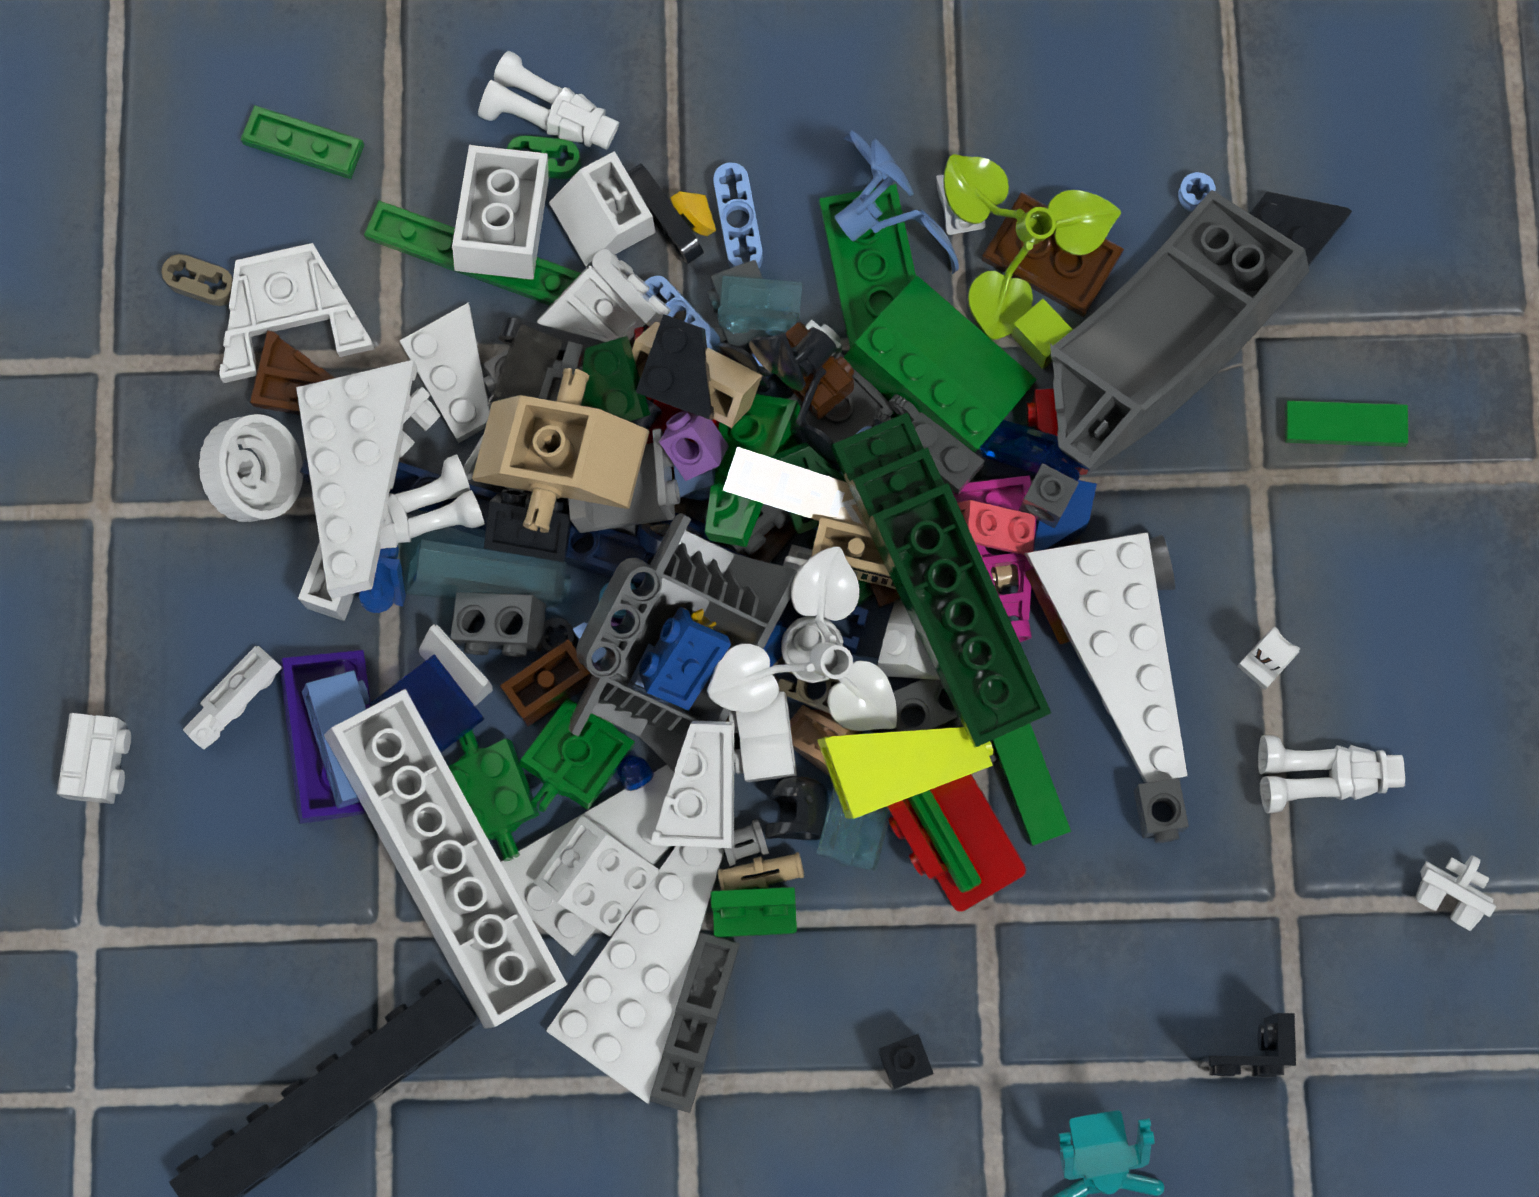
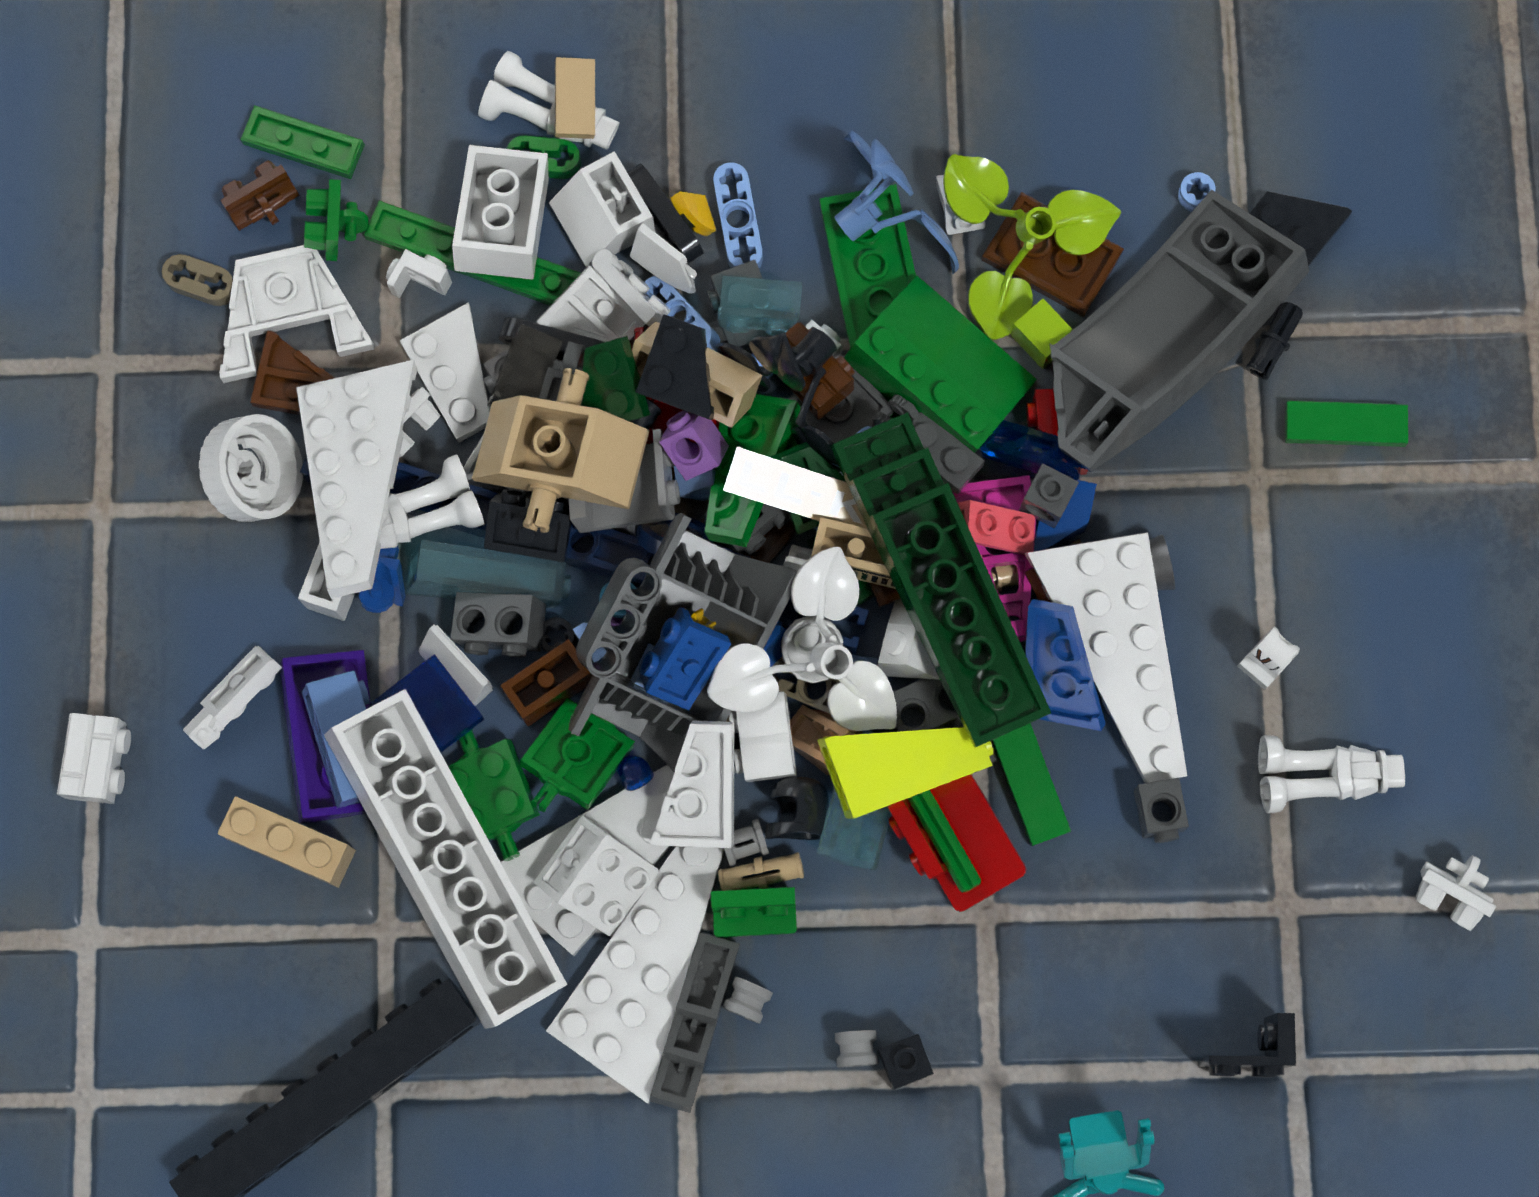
(260, 197): none -> reddish brown hips
(286, 841): none -> tan brick
(327, 204): none -> green hips
(426, 271): none -> white bracket
(574, 98): none -> tan tile
(662, 260): none -> white slope
(747, 1000): none -> light grey wheel
(856, 1048): none -> light grey wheel
(1062, 666): none -> blue wing
(1275, 341): none -> black axle

